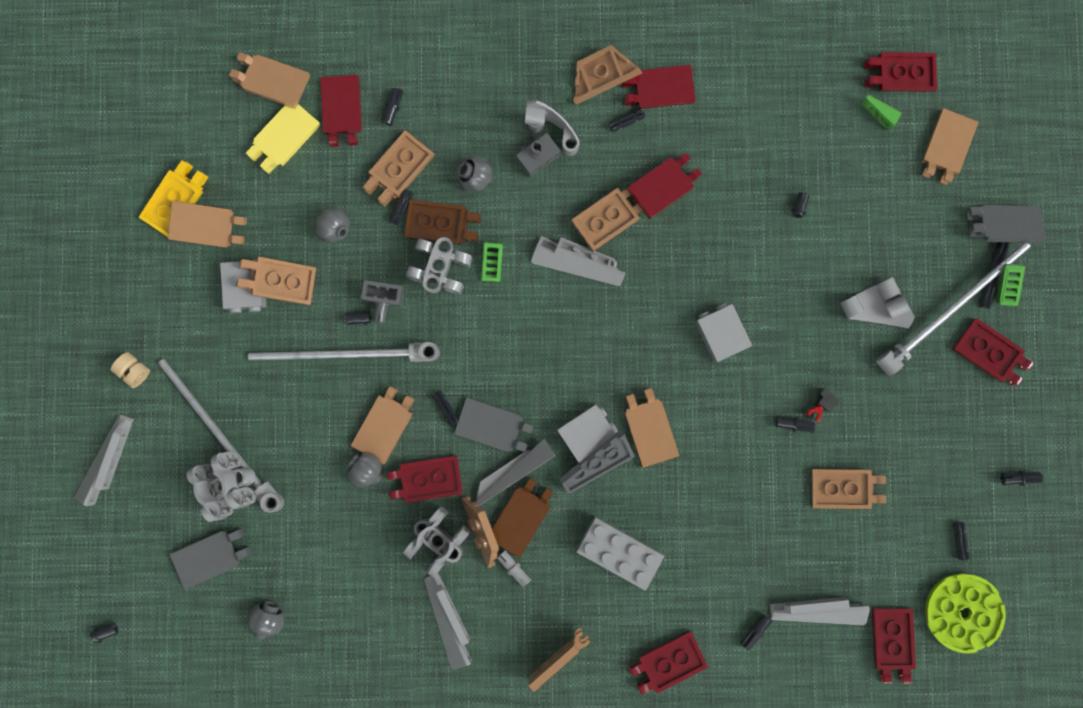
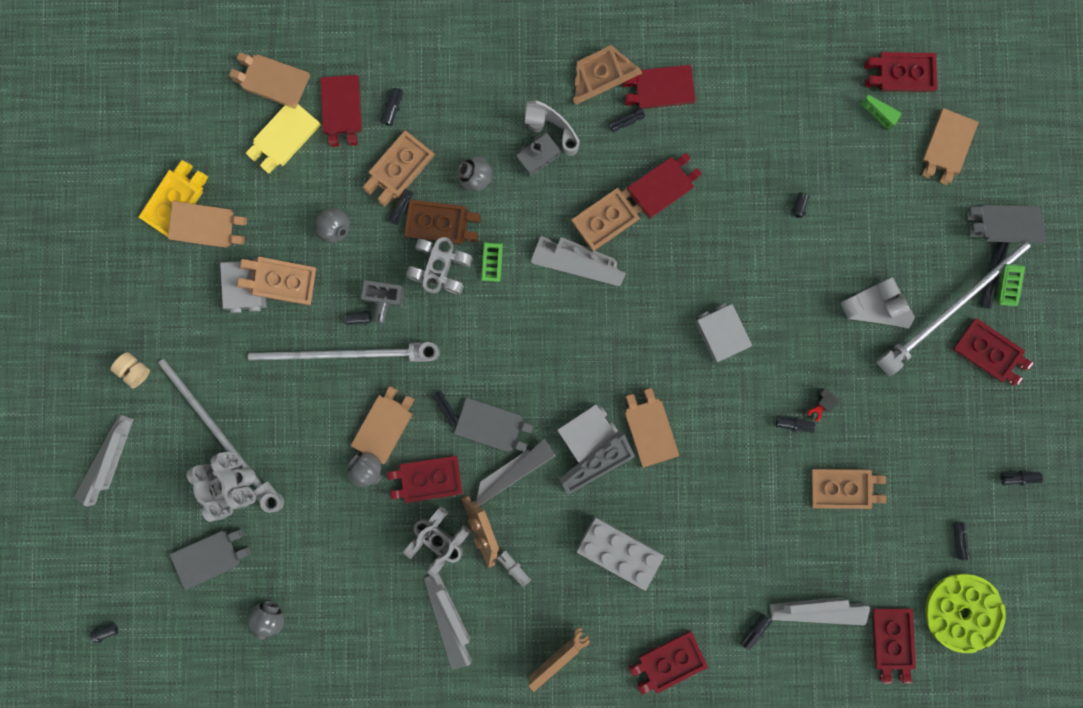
(521, 518): reddish brown tile -> none

